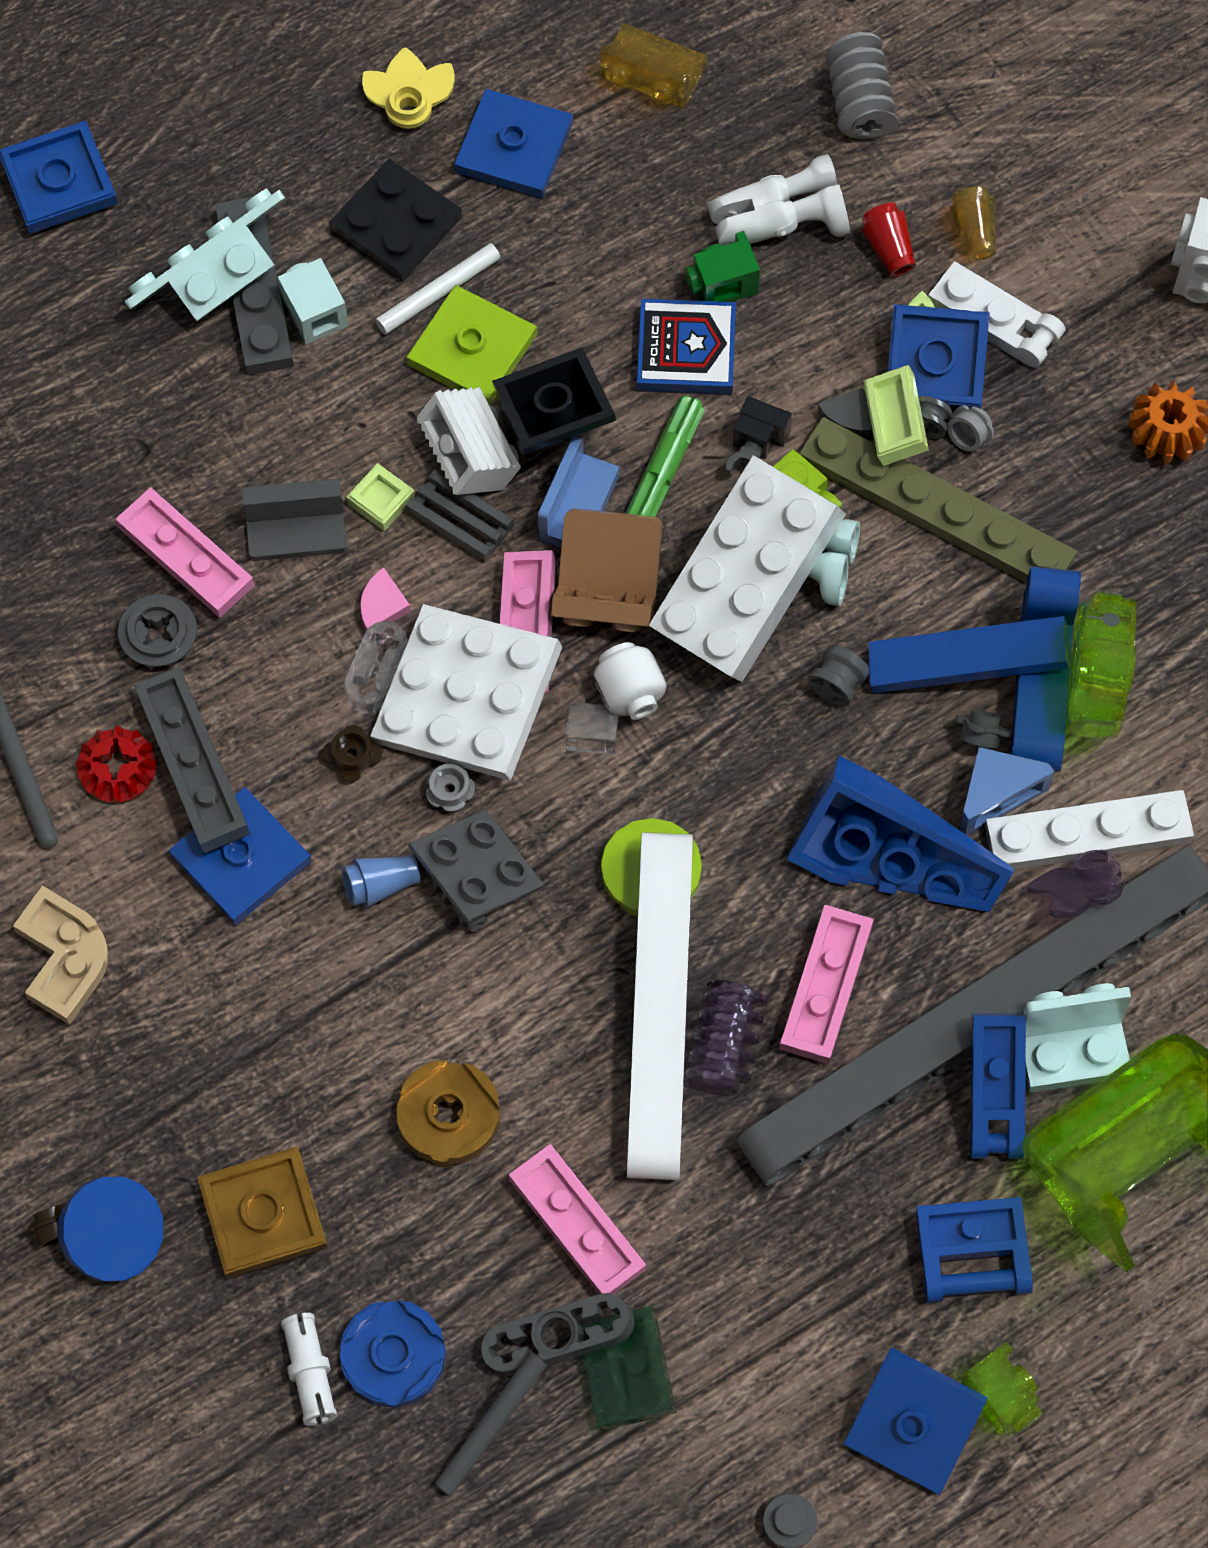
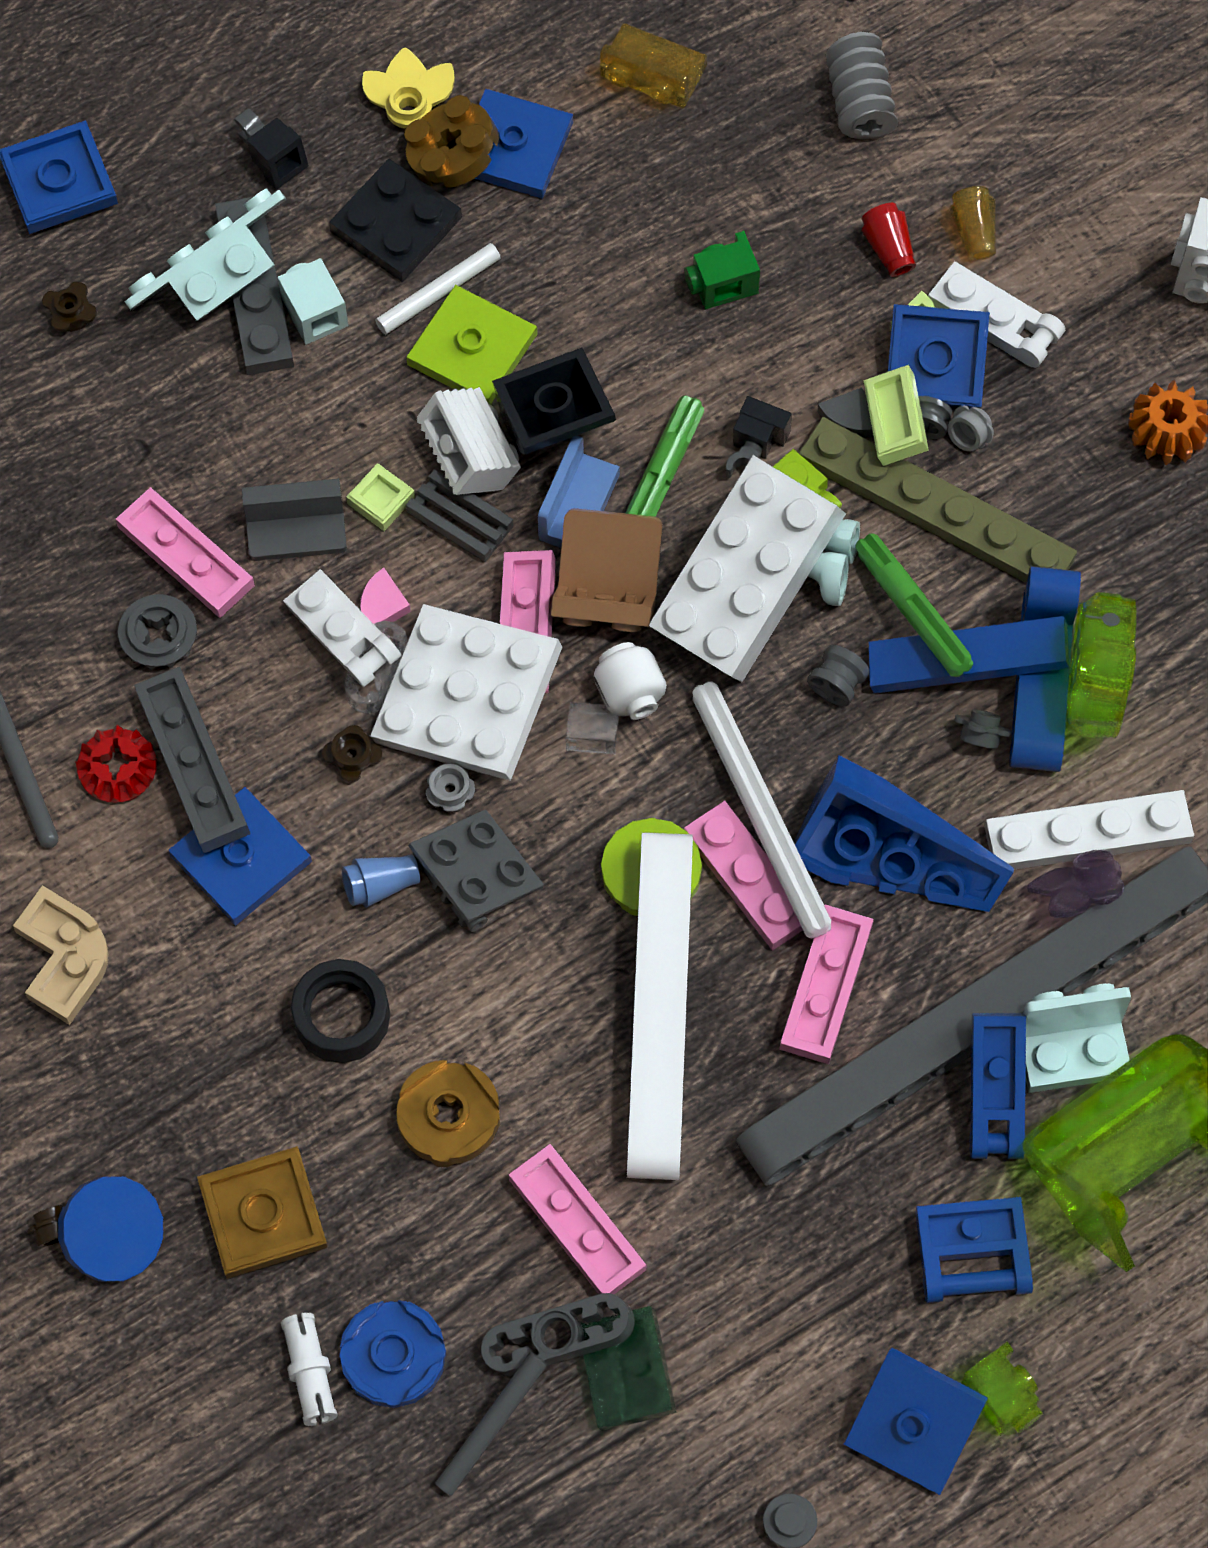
(73, 318): none -> dark brown plate
(272, 147): none -> black piece
(330, 974): none -> black tyre
(341, 627): none -> white plate
(454, 120): none -> pearl gold plate
(686, 346): tile -> none
(723, 1037): clear purple piece -> none
(745, 873): none -> bright pink plate
(762, 810): none -> white axle
(765, 206): white piece -> none
(914, 605): none -> bright green axle
(1002, 785): medium blue slope -> none

